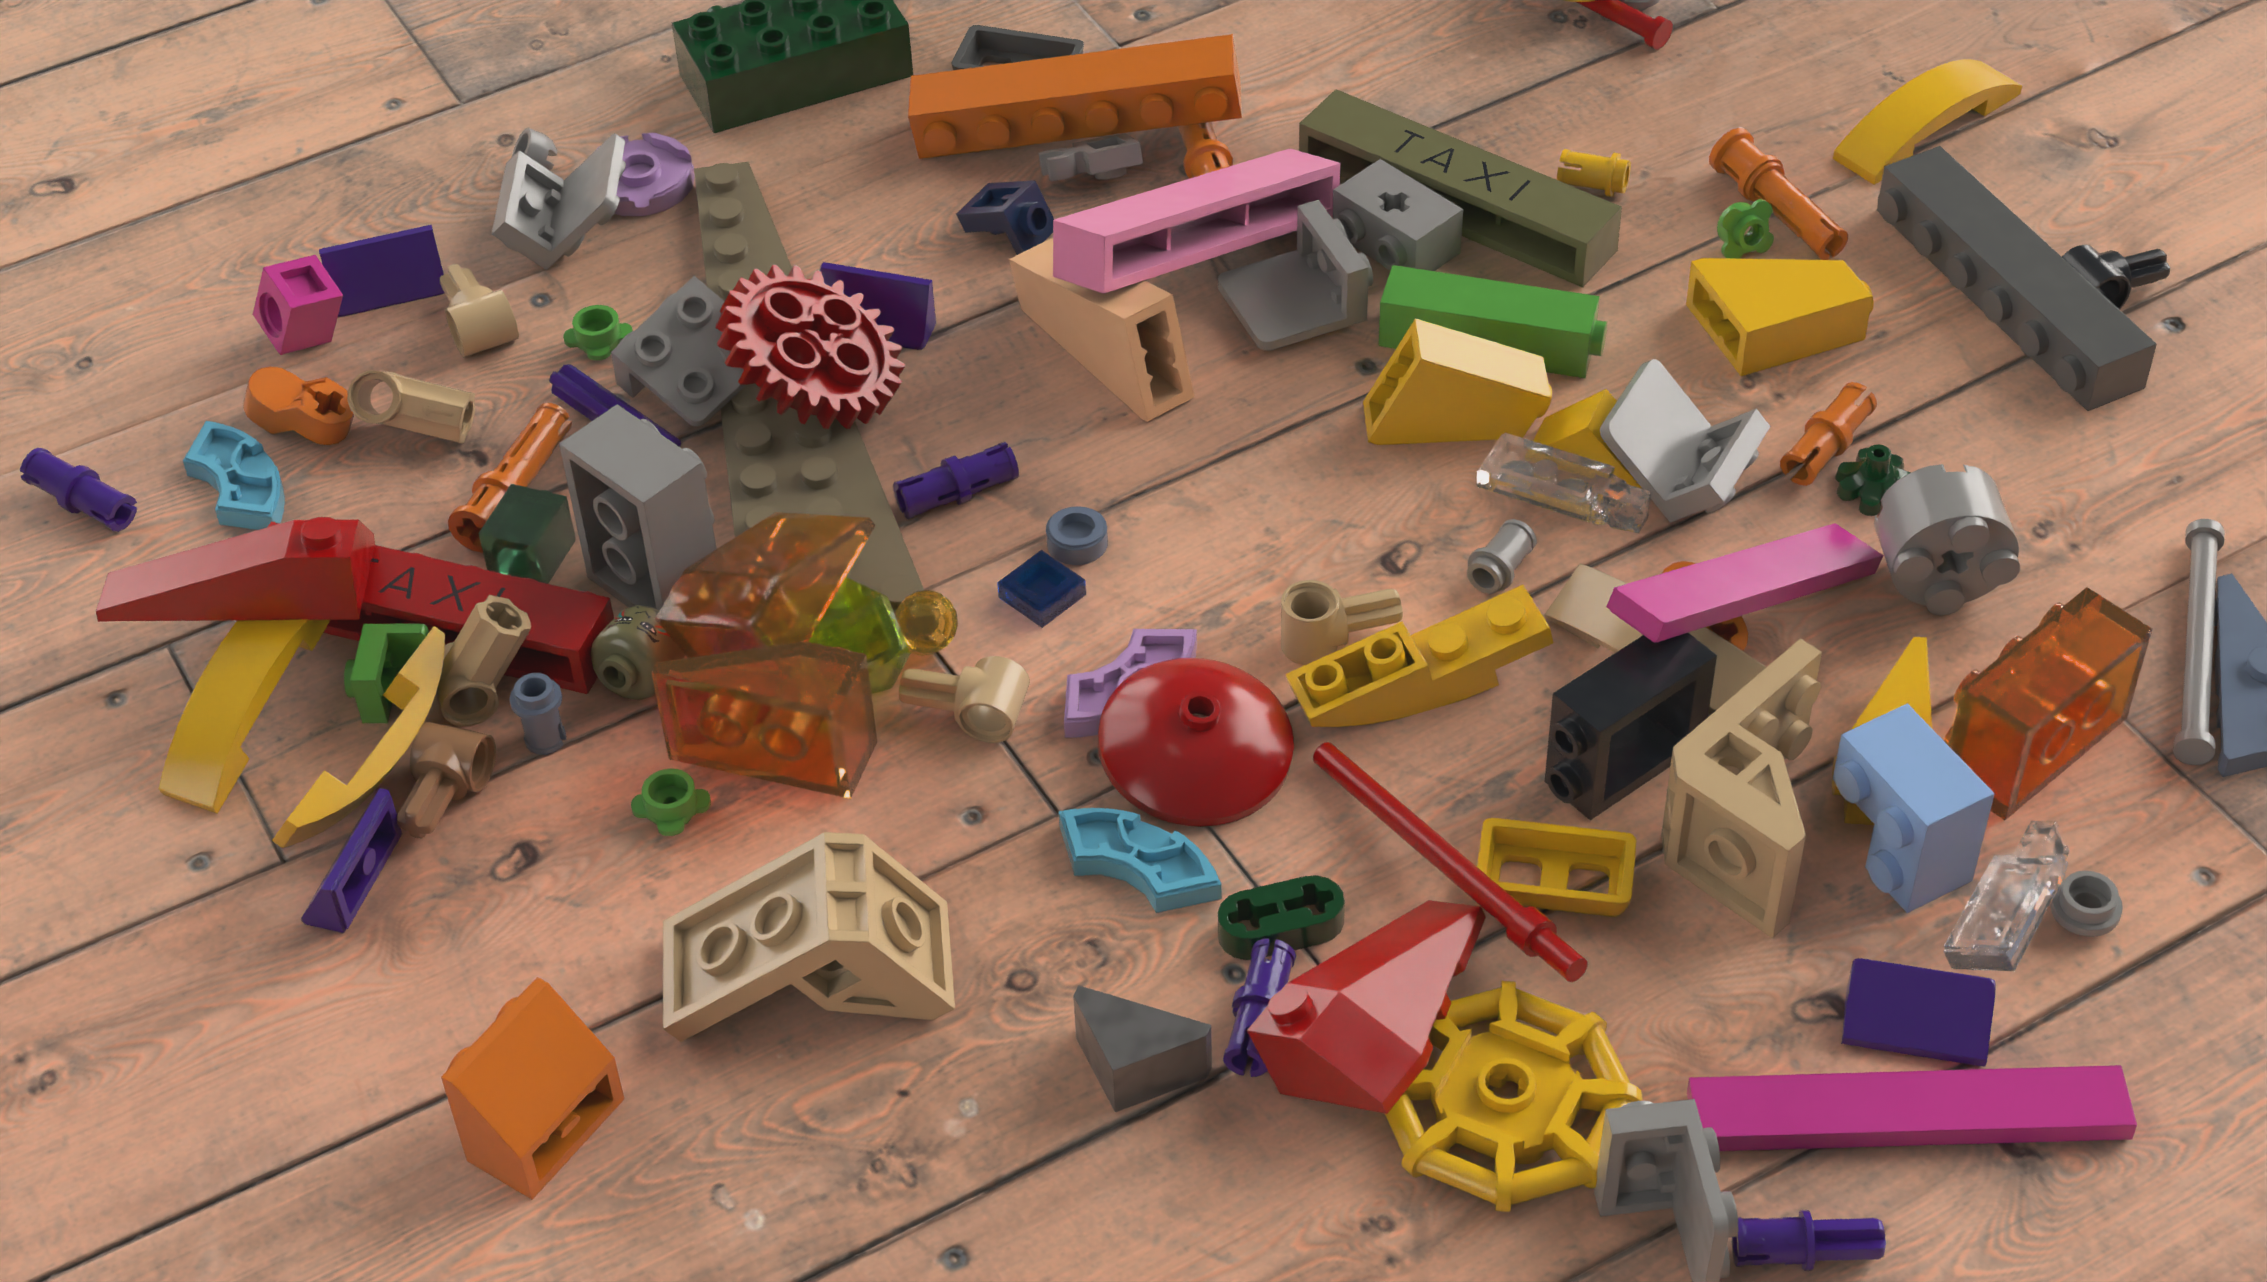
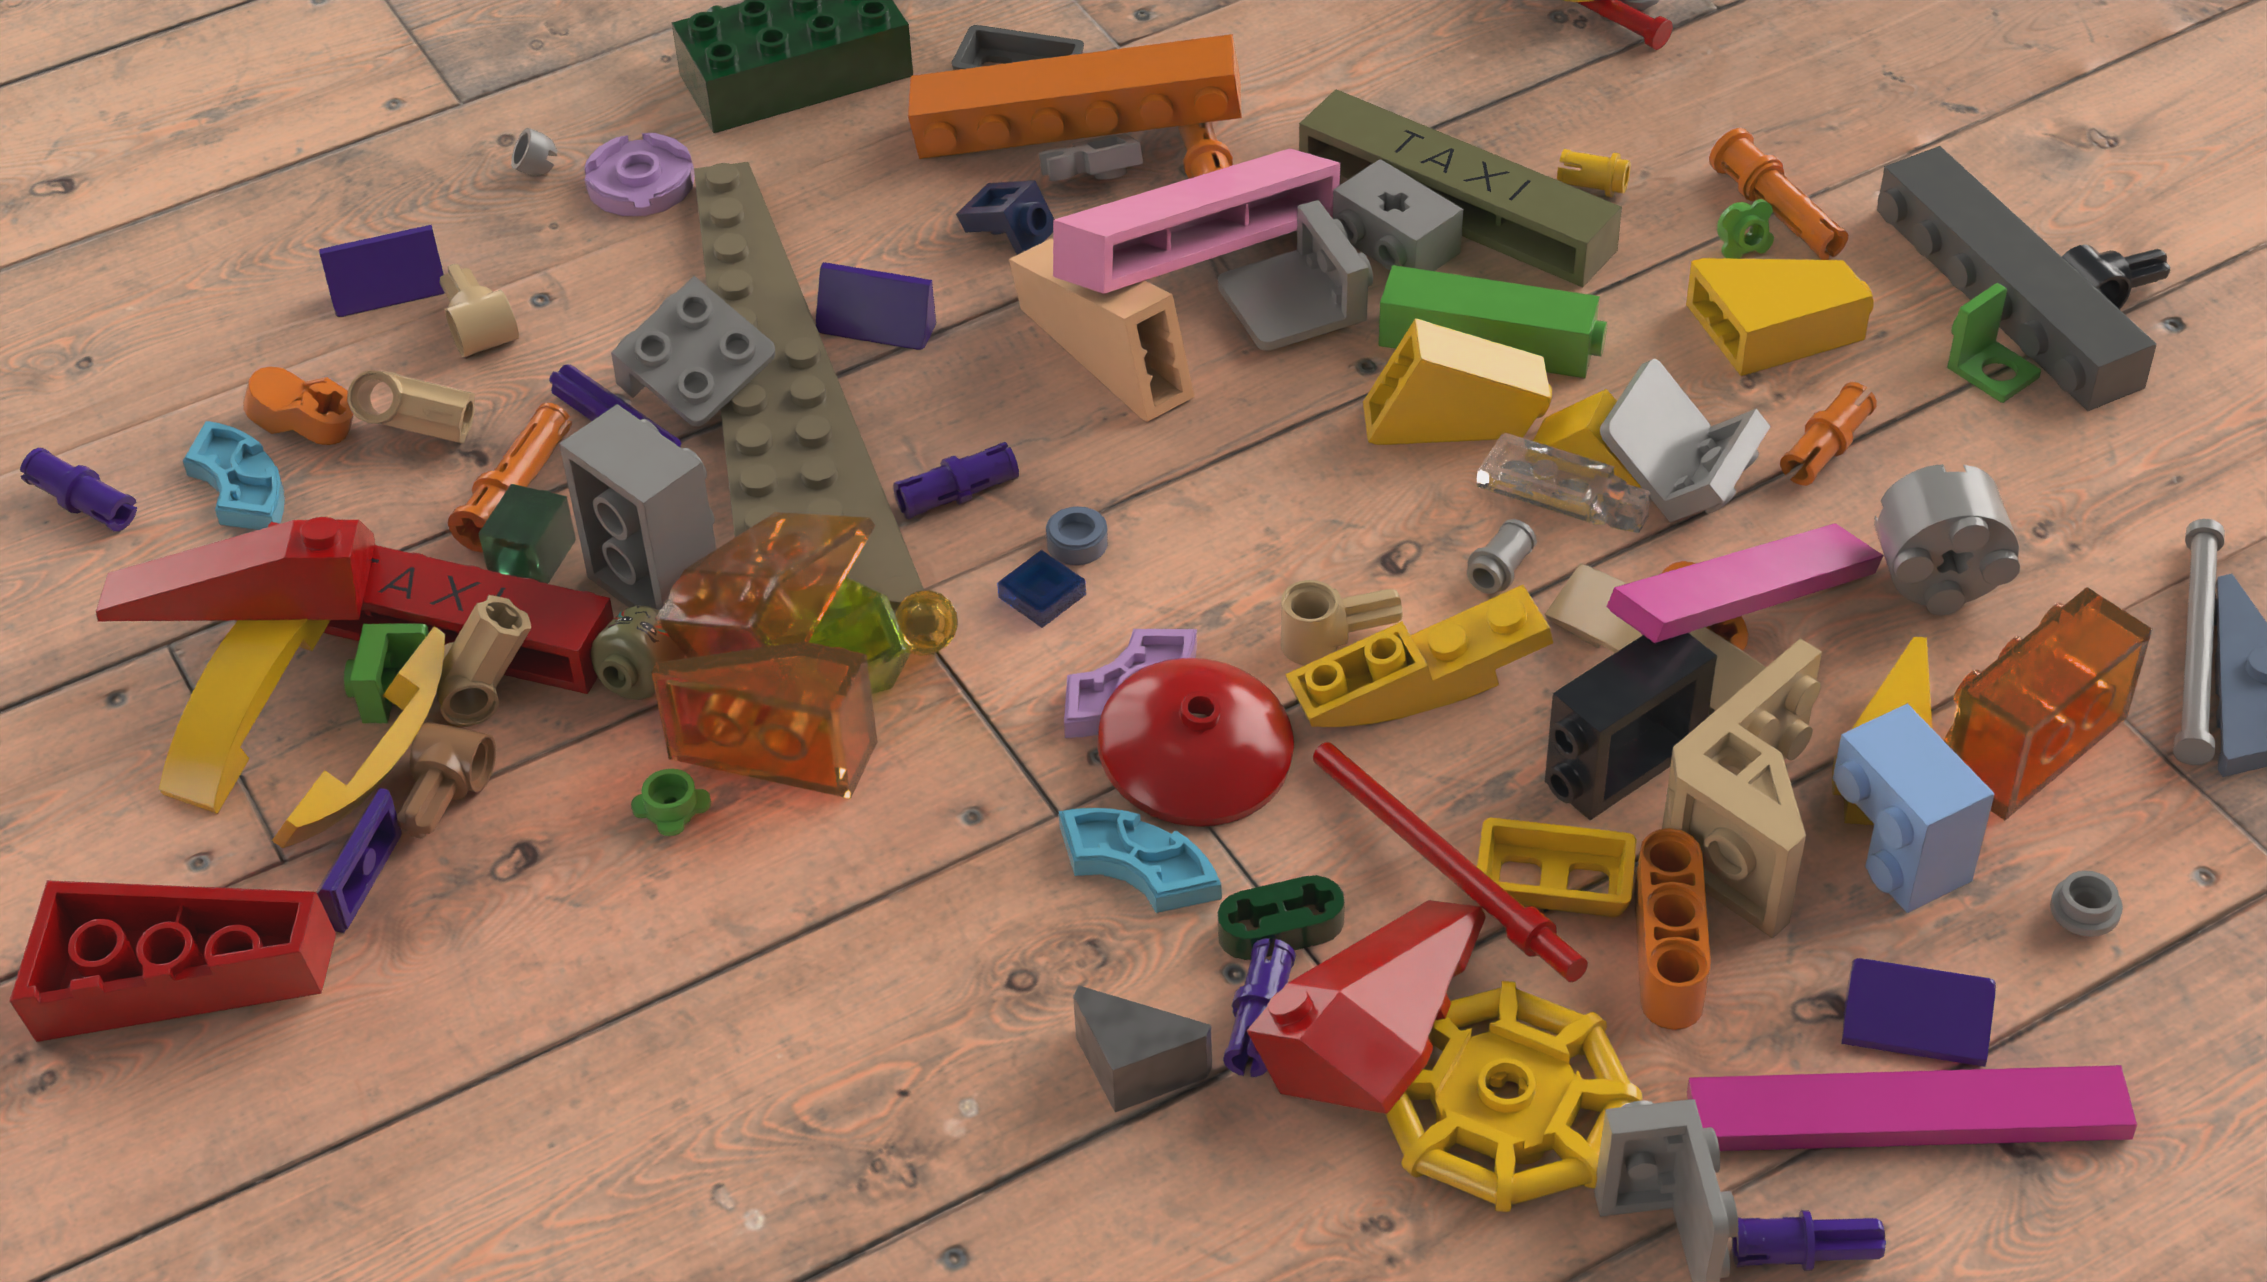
(165, 953): none -> red wedge
(297, 304): dark pink brick -> none
(531, 1090): orange slope -> none
(537, 704): sand blue pin -> none
(551, 215): light grey bracket -> none
(596, 331): bright green plate -> none
(809, 346): red gear -> none
(822, 917): tan bracket -> none
(983, 697): tan axle -> none
(1671, 929): none -> orange beam
(1869, 477): dark green plant -> none
(1920, 110): yellow slope -> none
(1976, 346): none -> bright green bracket
(2009, 902): clear hinge -> none

